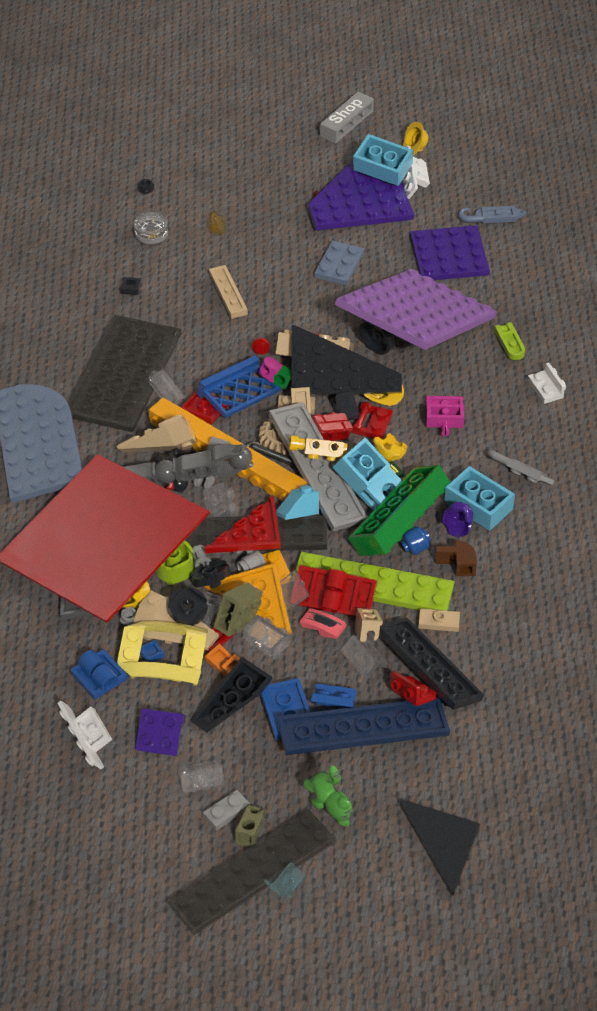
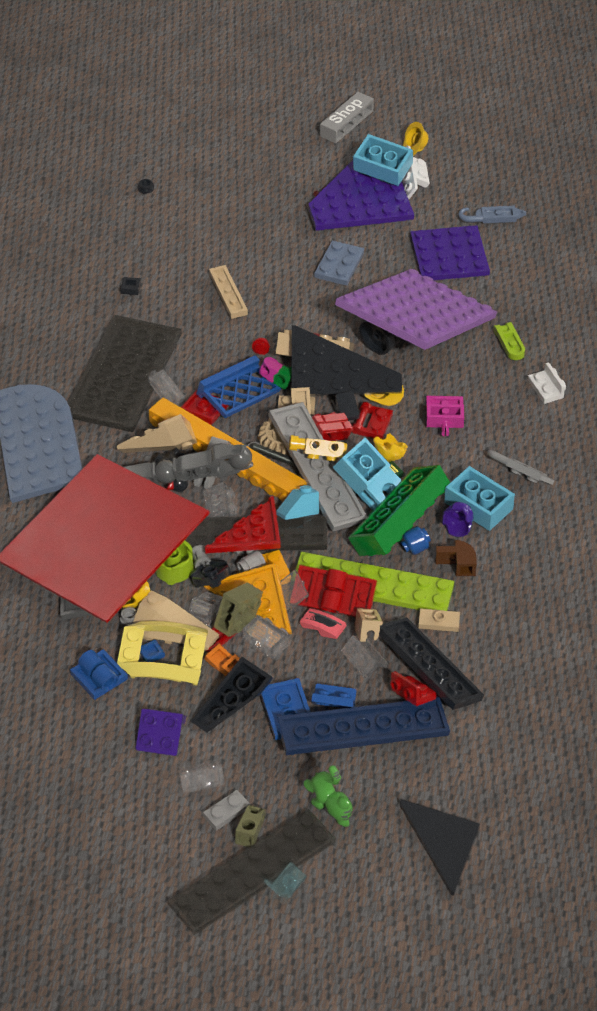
(89, 731): white bracket -> none
(151, 227): clear piece -> none
(185, 596): black plate -> none
(217, 223): clear yellow slope -> none

